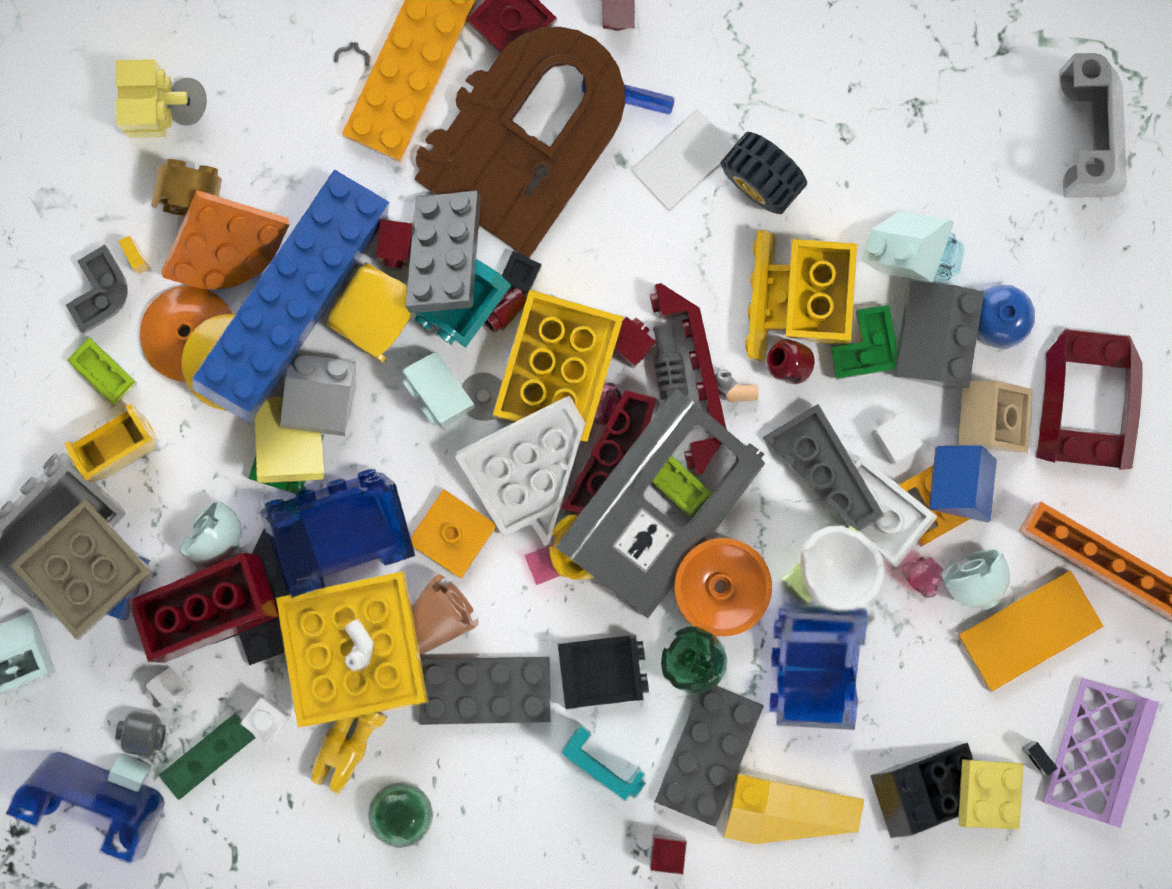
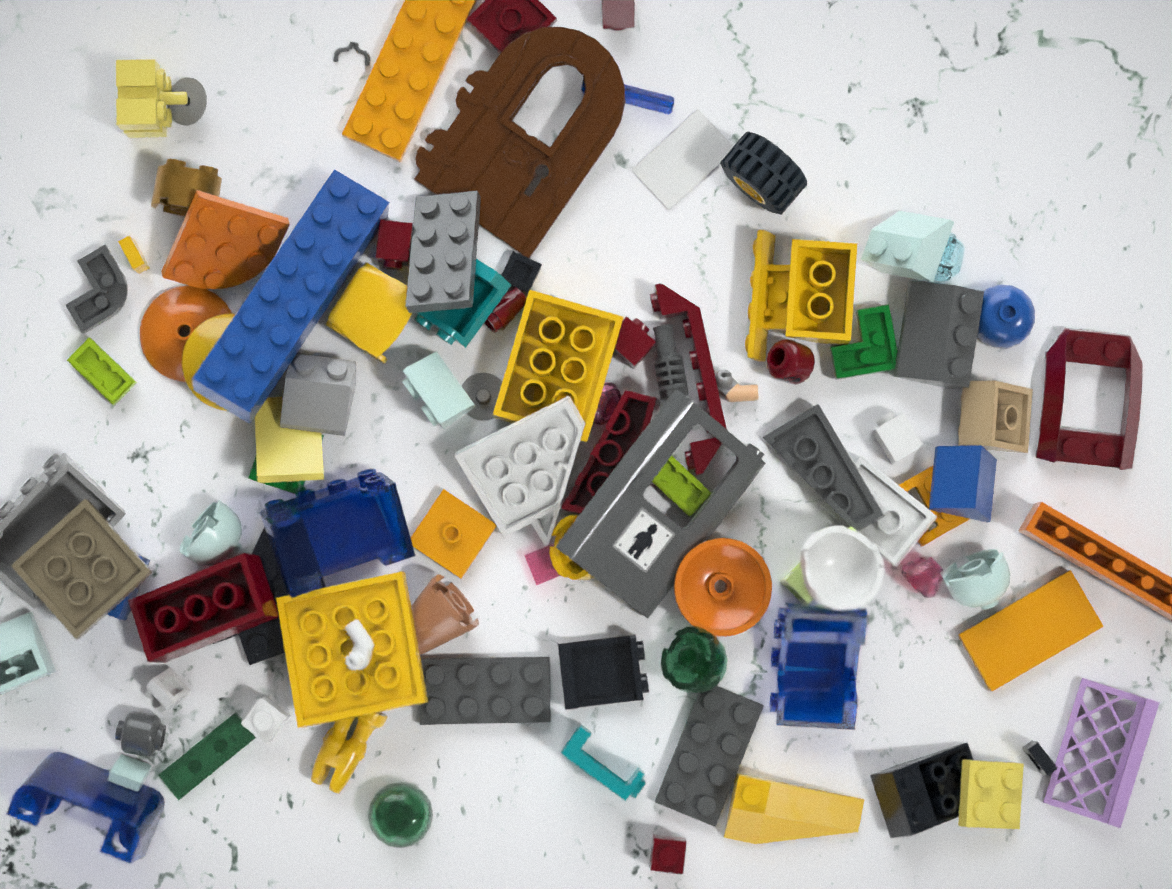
(113, 445): yellow piece -> none
(1094, 80): light grey windscreen -> none

